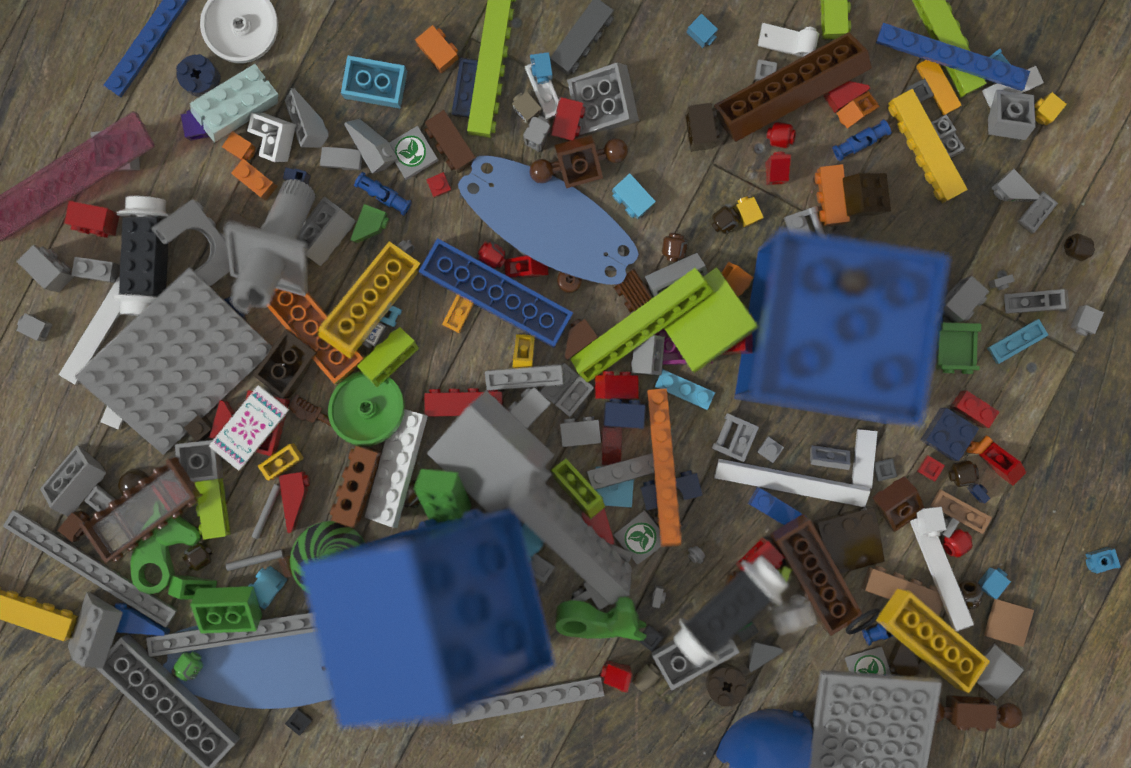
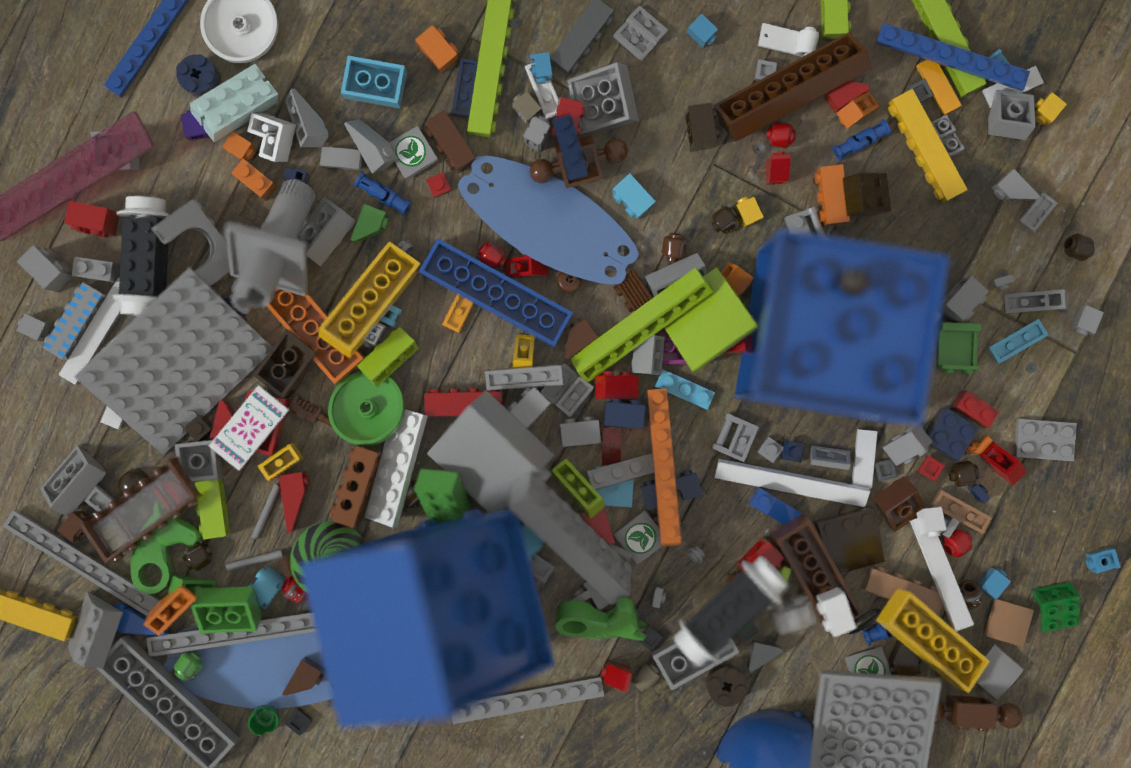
(74, 320): none -> light grey brick
(169, 609): none -> orange slope
(263, 720): none -> green hair
(293, 591): none -> red head
(305, 677): none -> reddish brown slope
(570, 147): none -> dark blue arch
(640, 33): none -> light grey slope
(792, 451): none -> dark blue plate
(835, 612): none -> white brick
(907, 445): none -> light grey brick
(1045, 440): none -> light grey plate
(1058, 606): none -> green bracket

